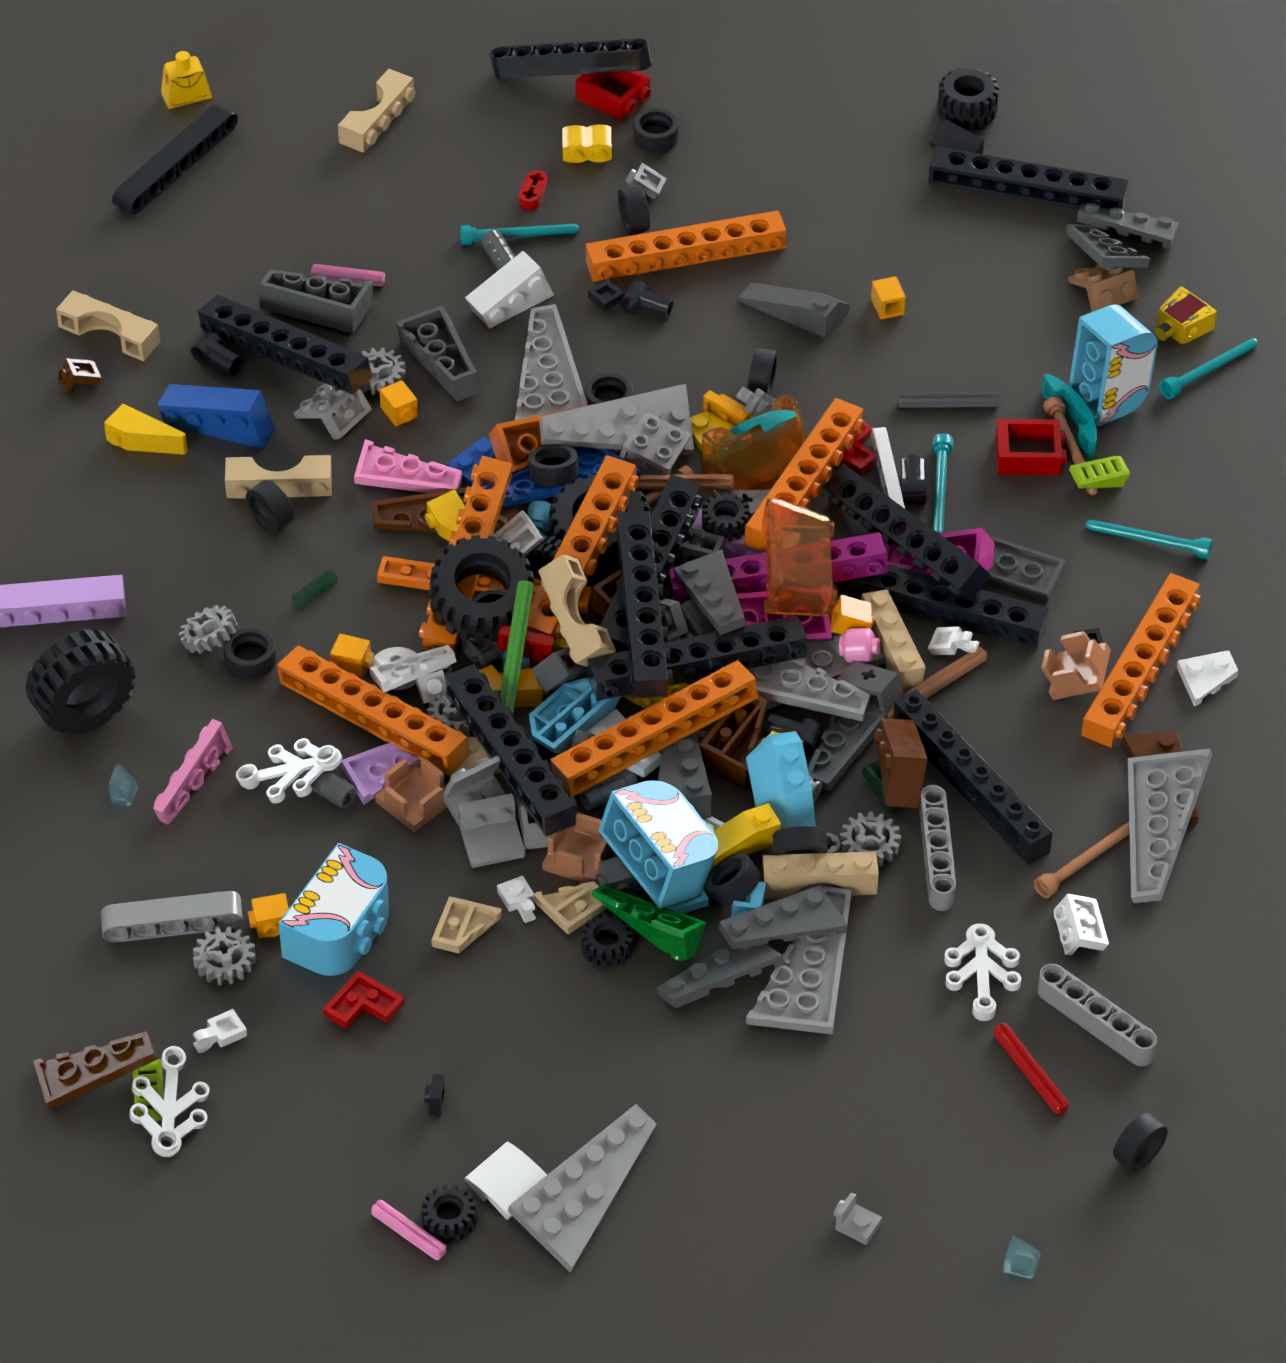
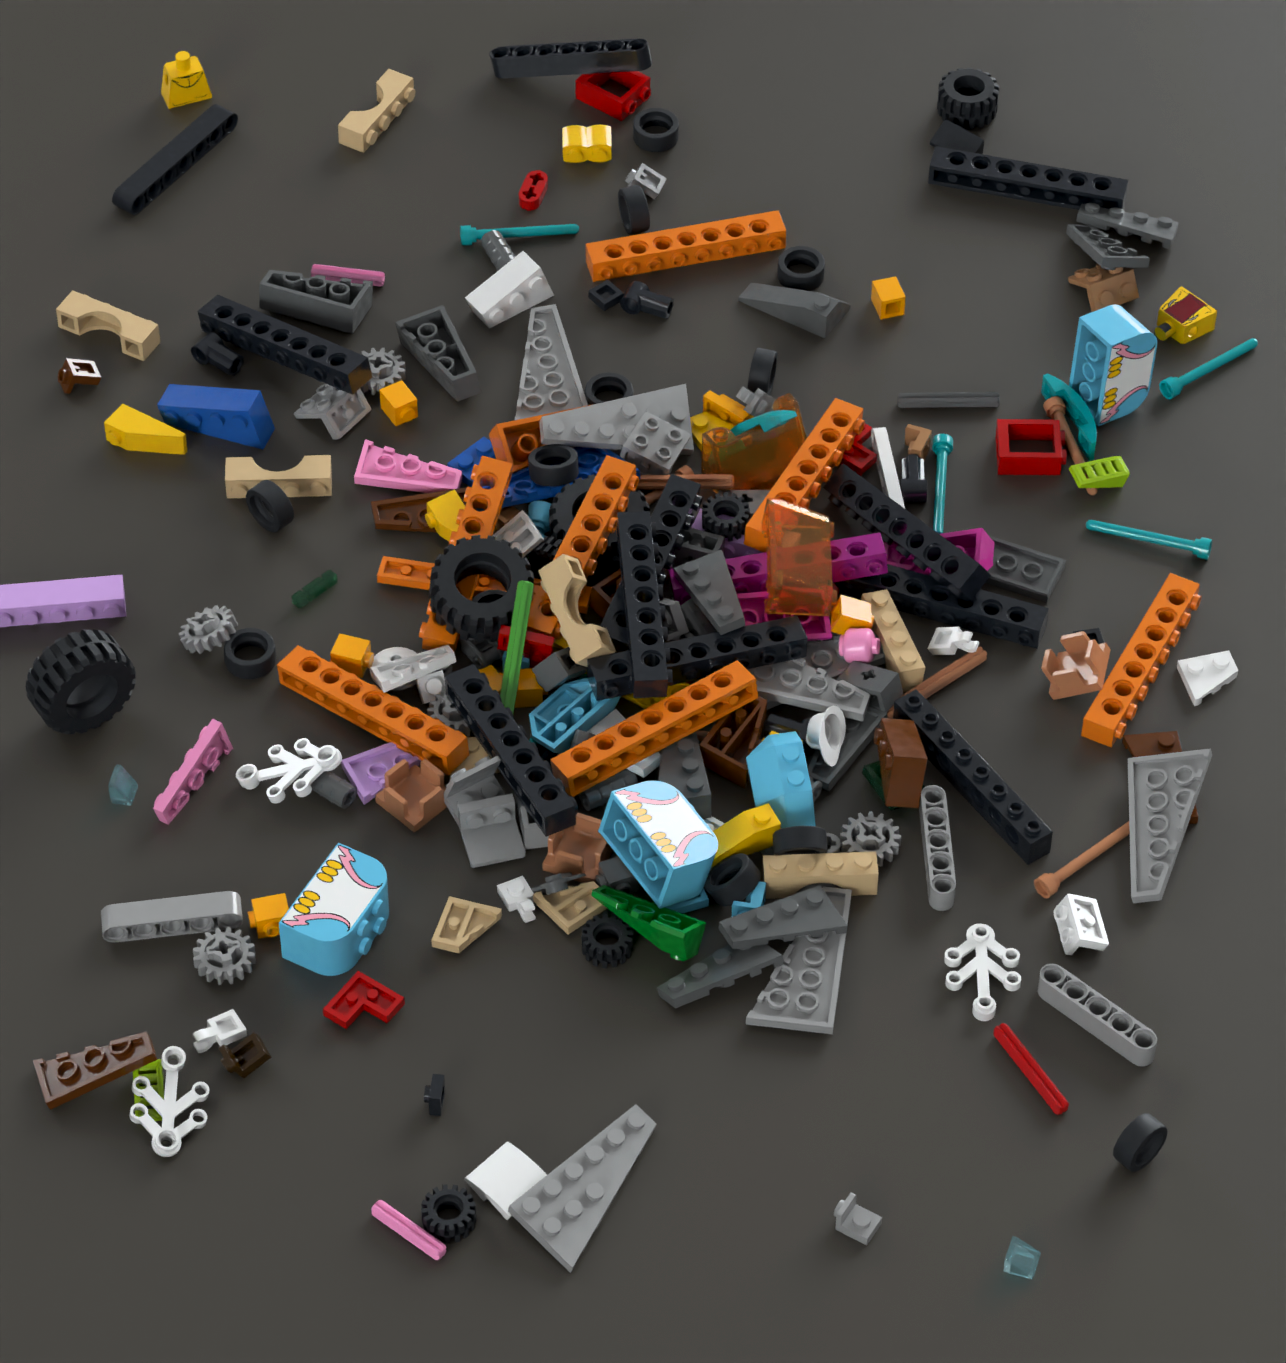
(245, 1056): none -> dark brown bracket
(557, 882): none -> dark grey plate
(801, 255): none -> black tyre
(827, 733): none -> white piece
(918, 440): none -> medium nougat bracket

